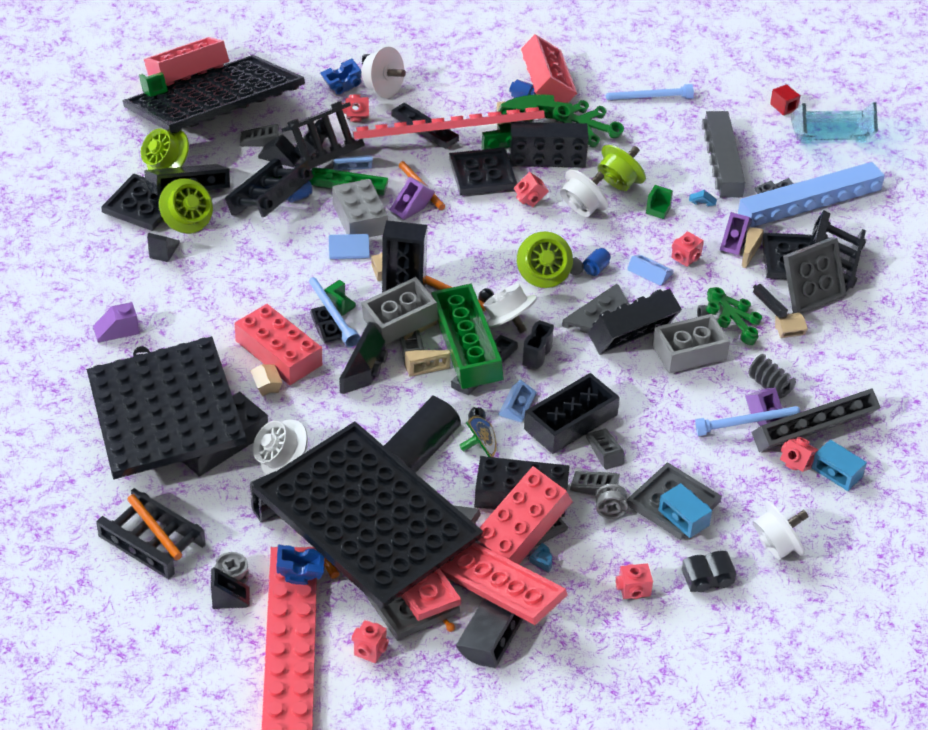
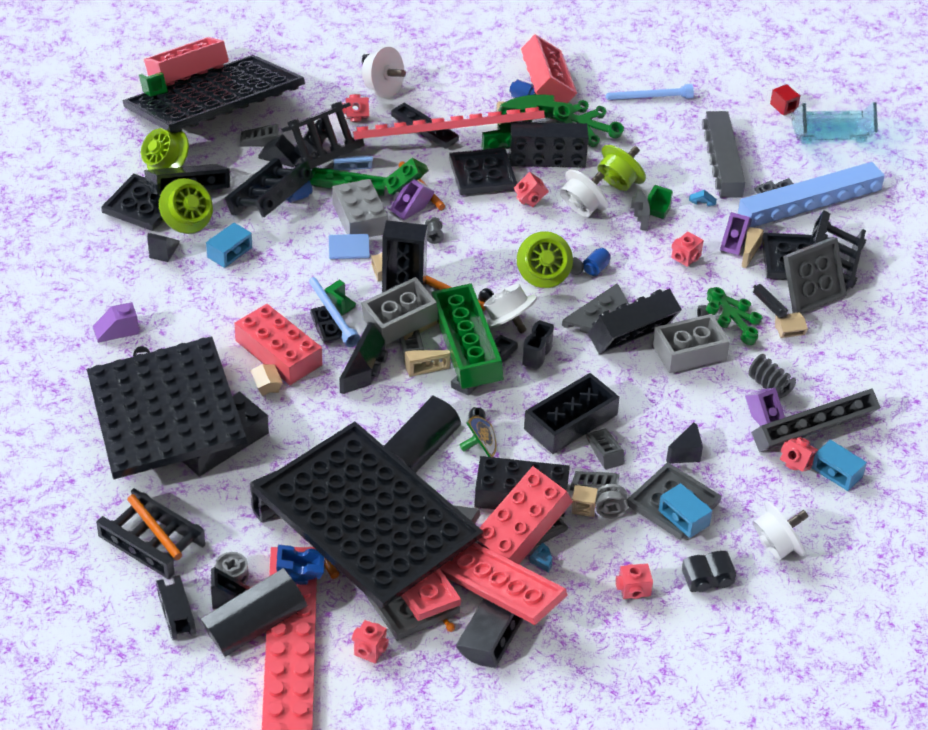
(176, 607): none -> black piece
(229, 245): none -> dark azure brick
(254, 612): none -> black brick
(279, 444): white piece -> none
(343, 78): blue cylinder -> none
(406, 173): none -> green bracket
(434, 232): none -> dark grey bush
(518, 401): light blue slope -> none
(584, 501): none -> tan slope
(642, 209): none -> dark grey slope
(649, 269): light blue slope -> none
(686, 447): none -> black slope
(705, 426): light blue piece -> none

